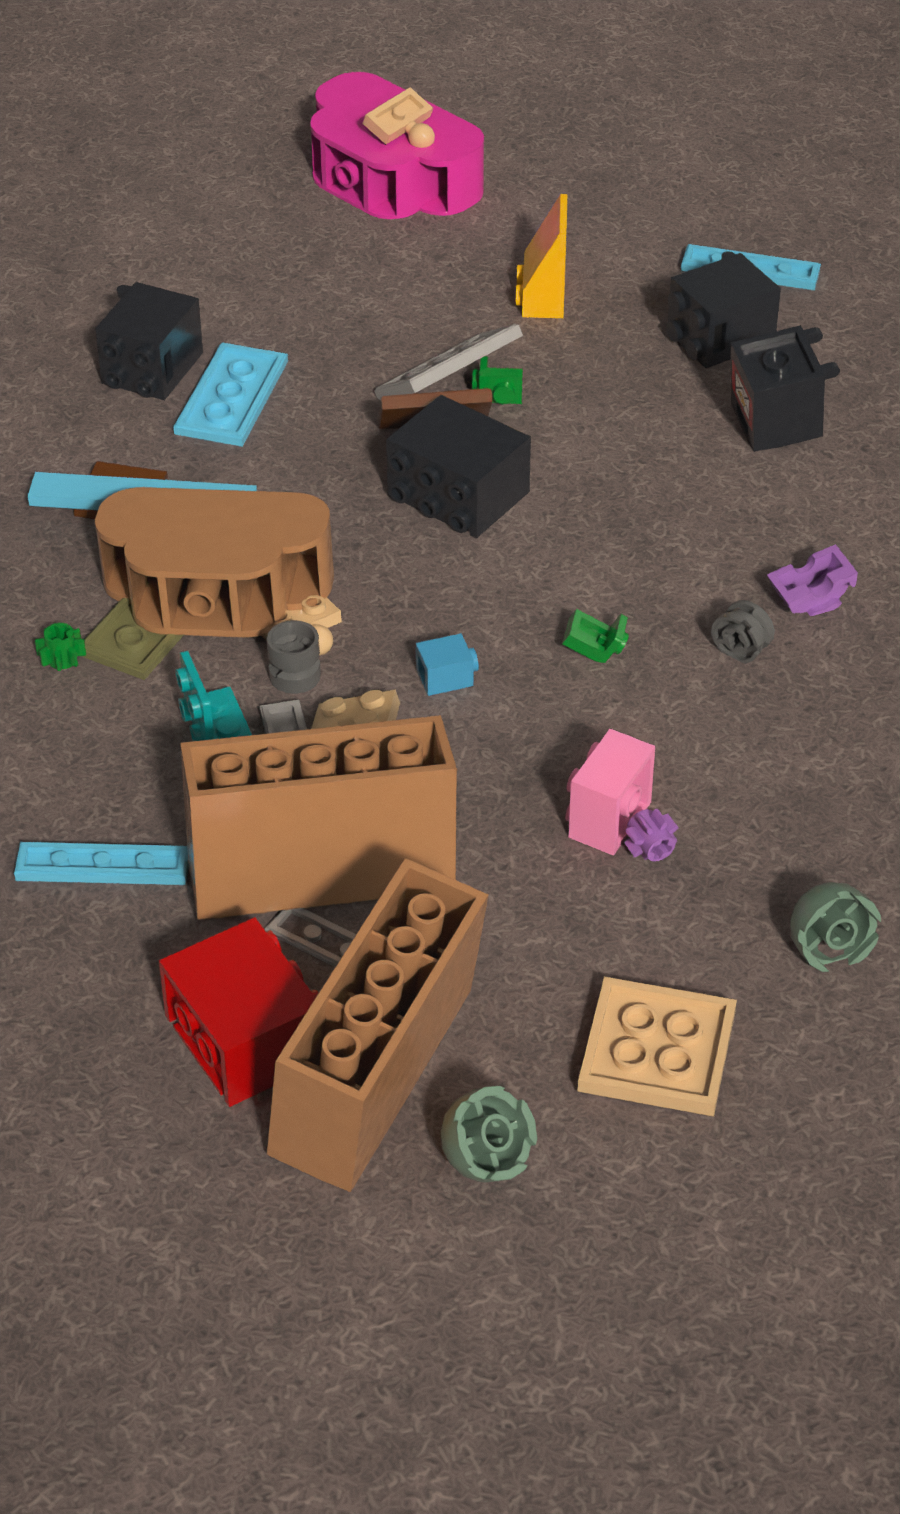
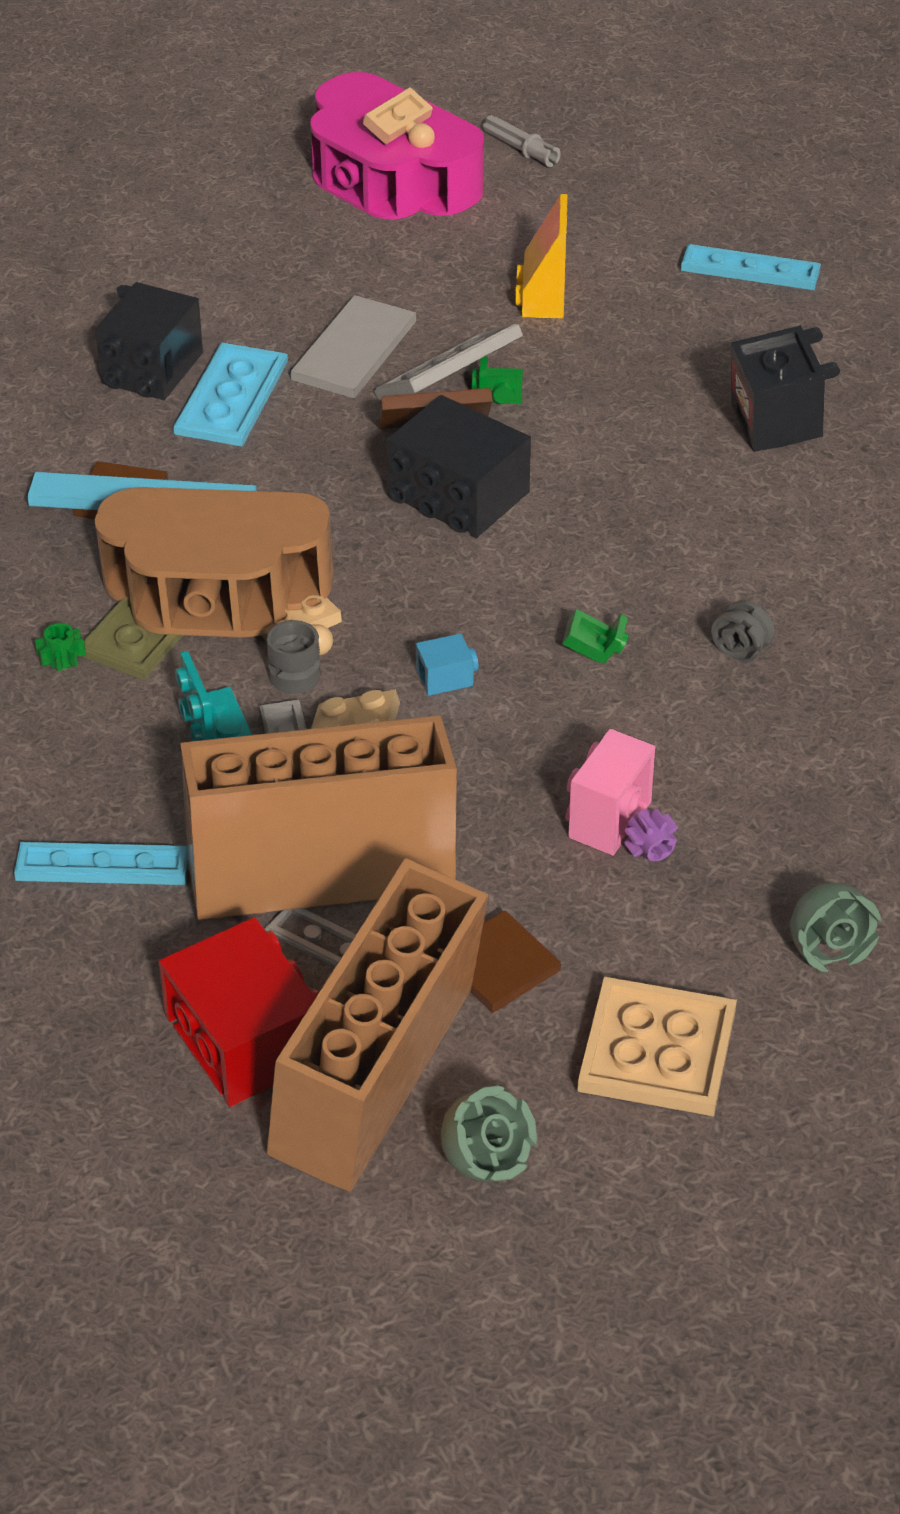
(353, 346): none -> light grey tile
(509, 962): none -> reddish brown tile
(530, 145): none -> light grey axle
(721, 306): black container -> none
(817, 584): medium lavender cylinder -> none

